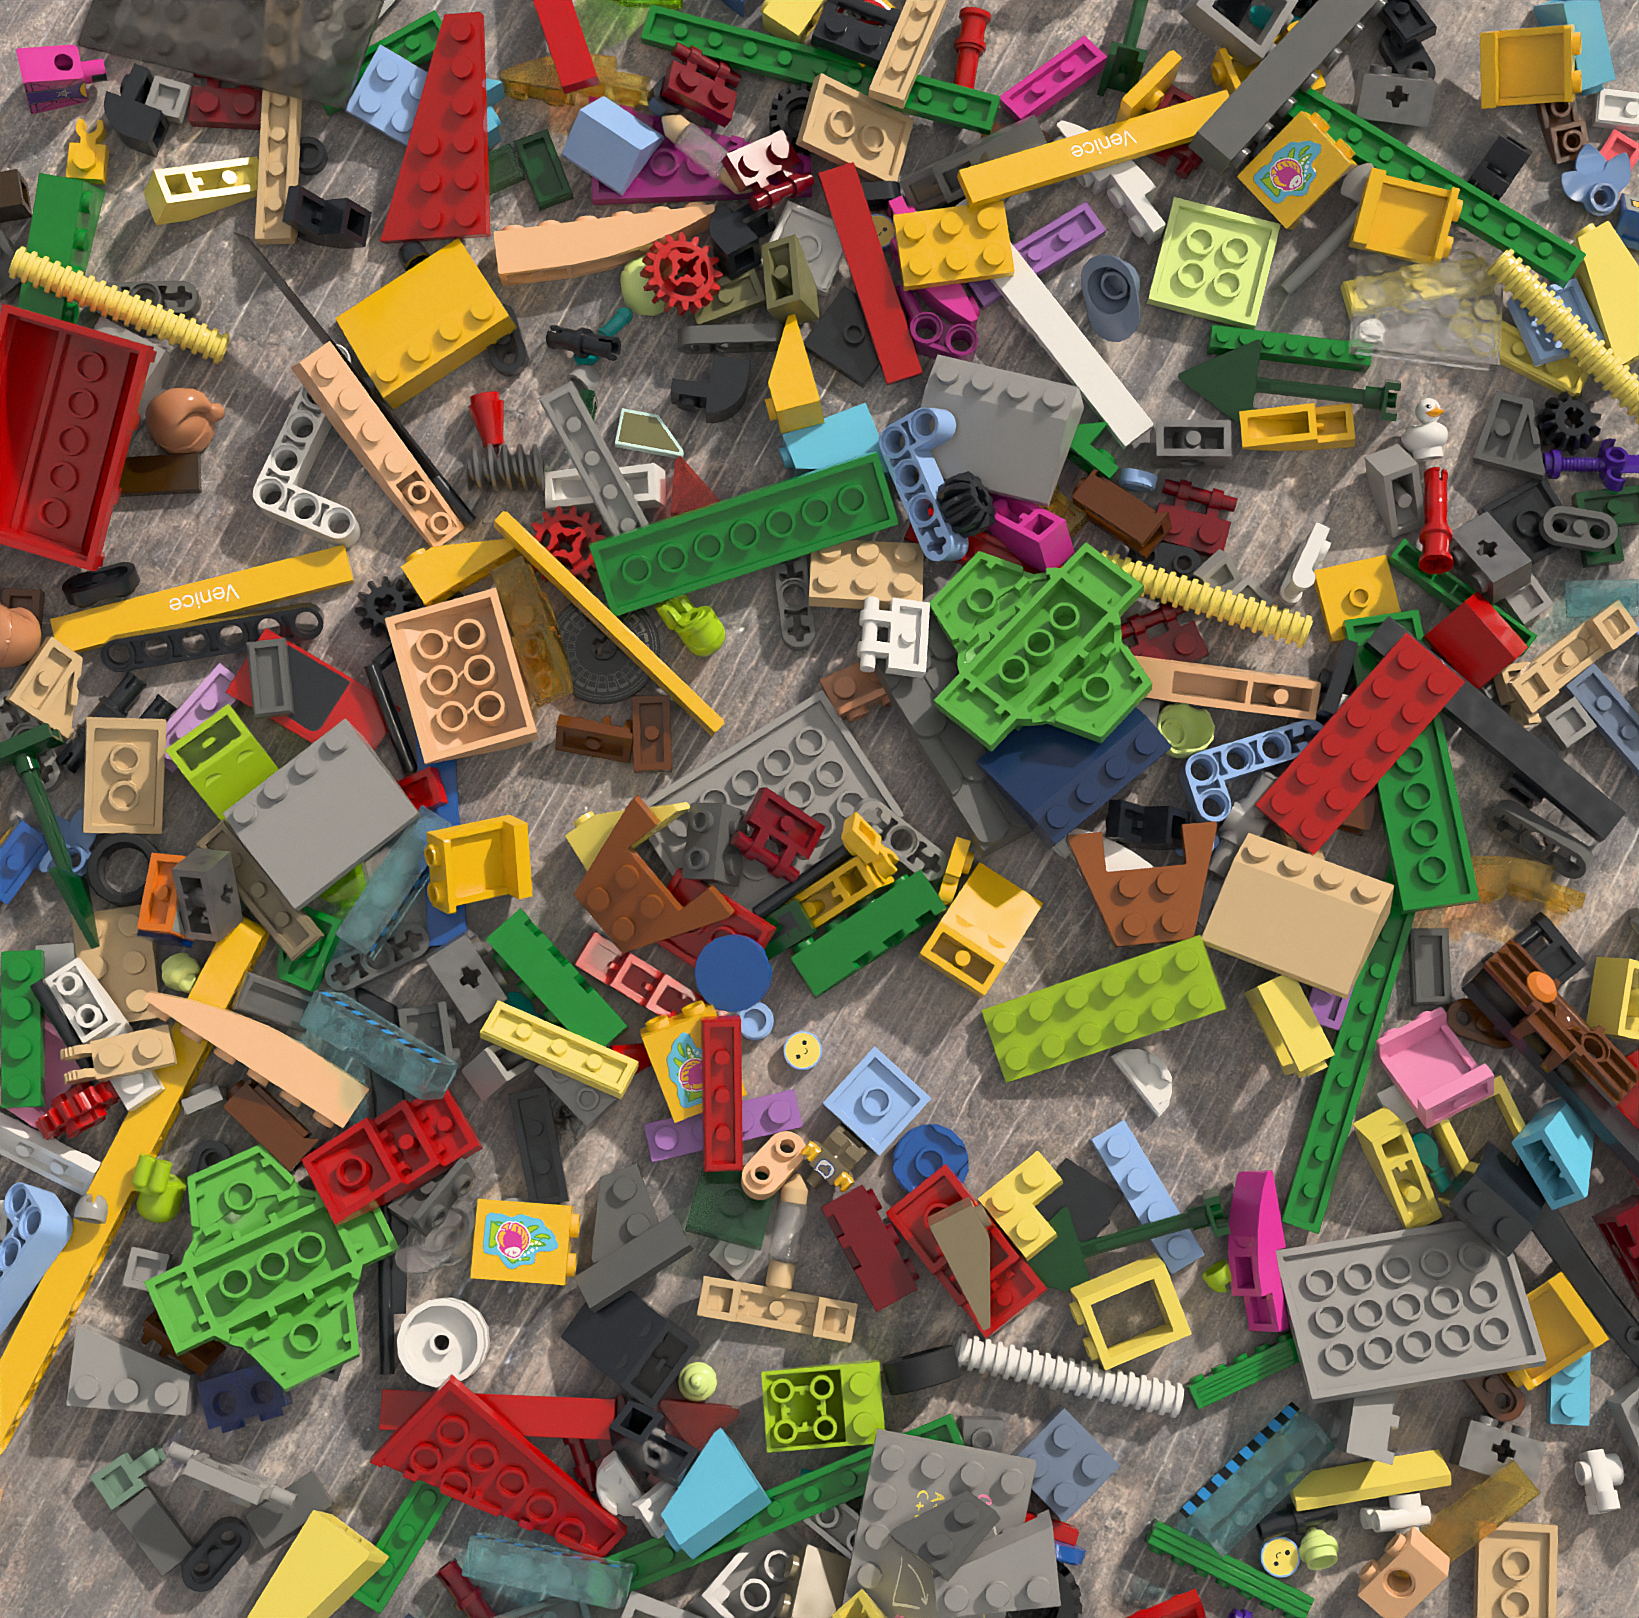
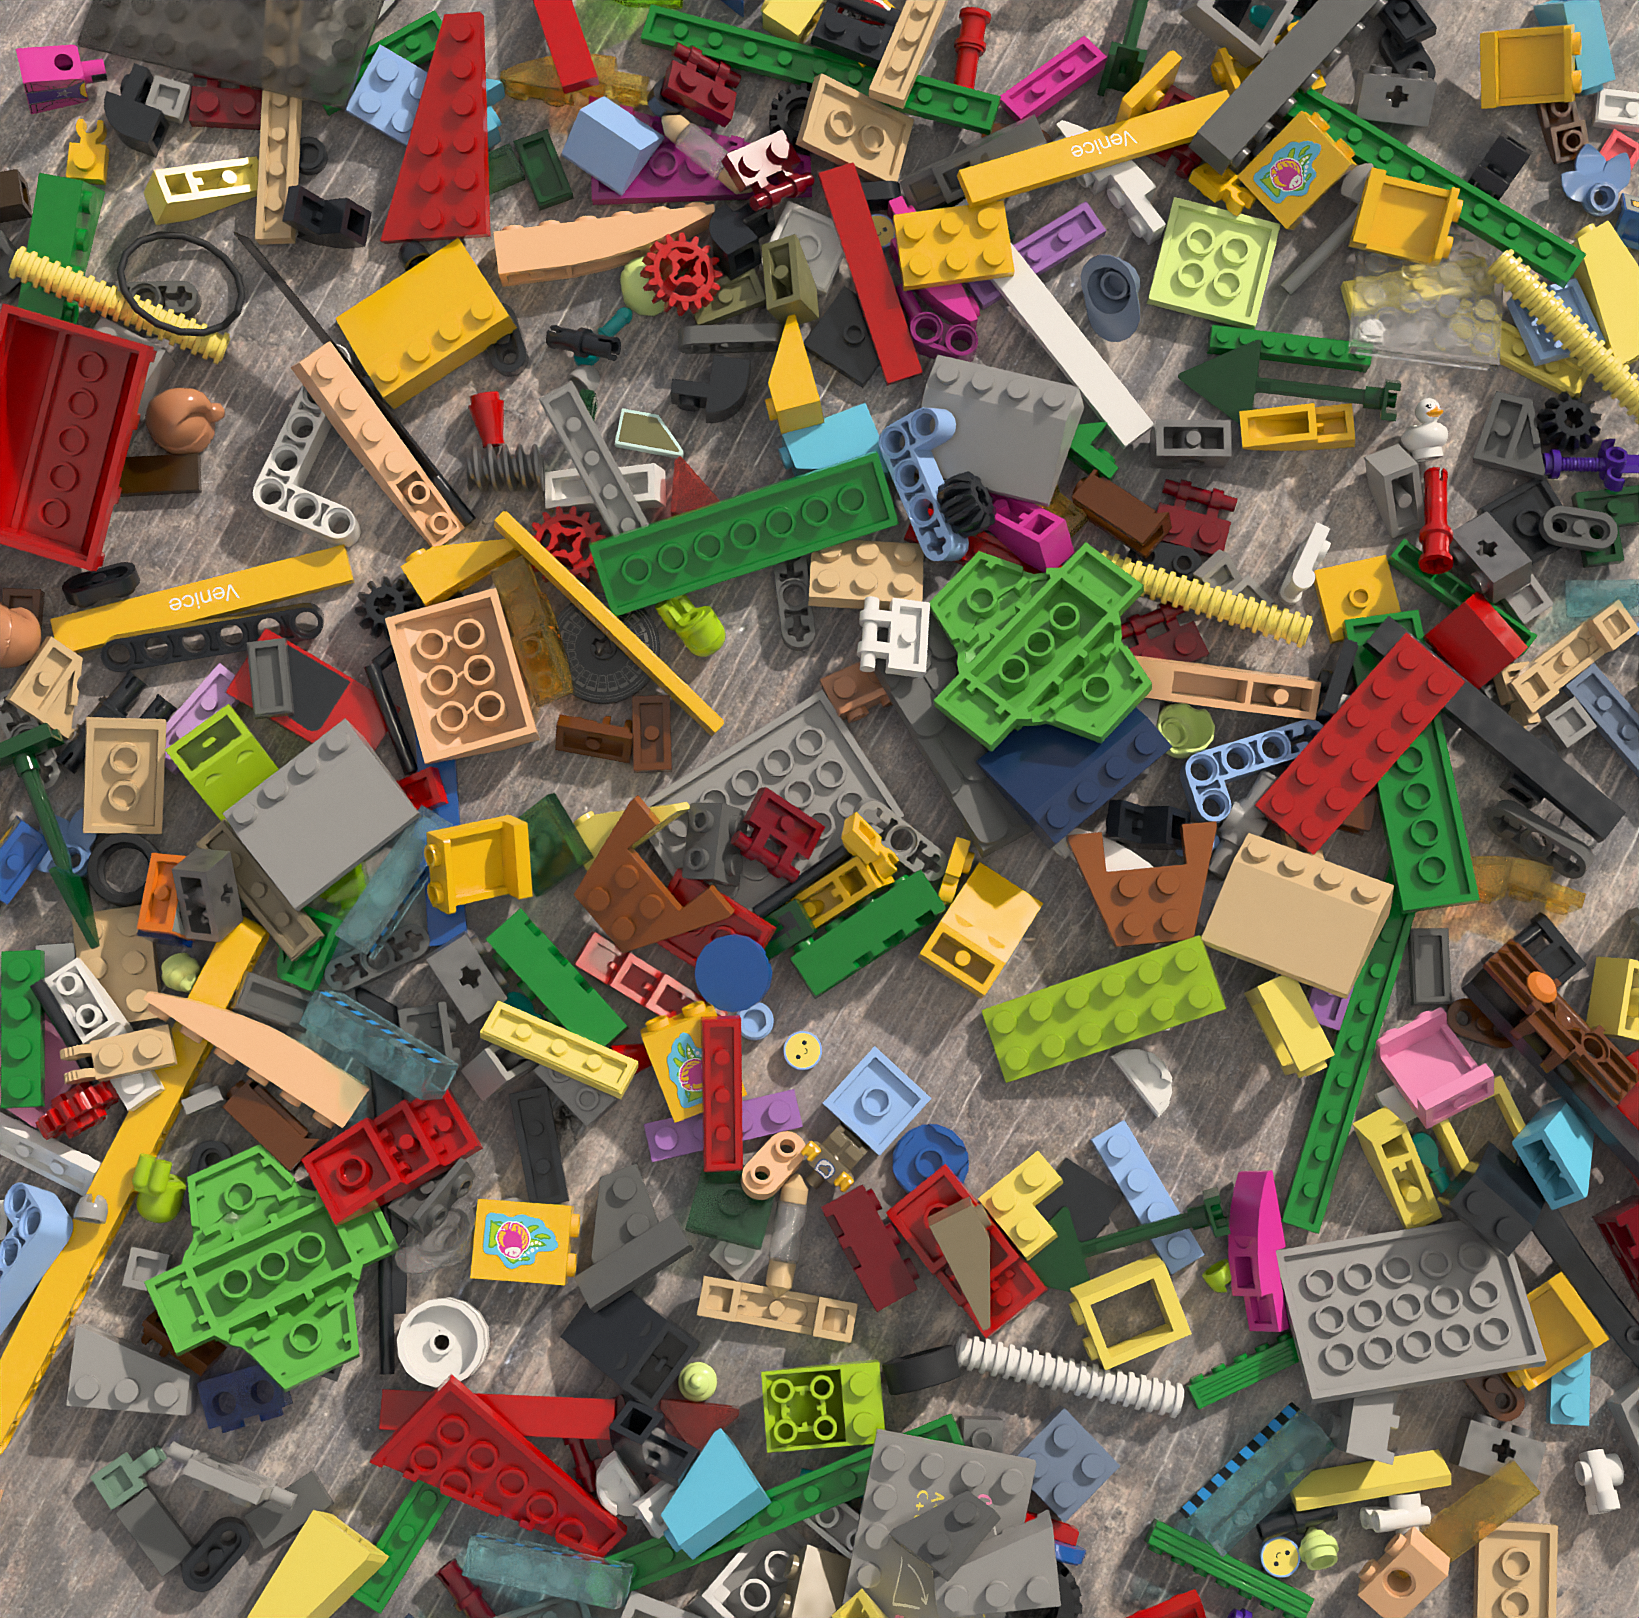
(165, 326): none -> black piece
(553, 844): none -> clear green tile
(1137, 480): light blue tile -> none
(1222, 188): none -> yellow plate

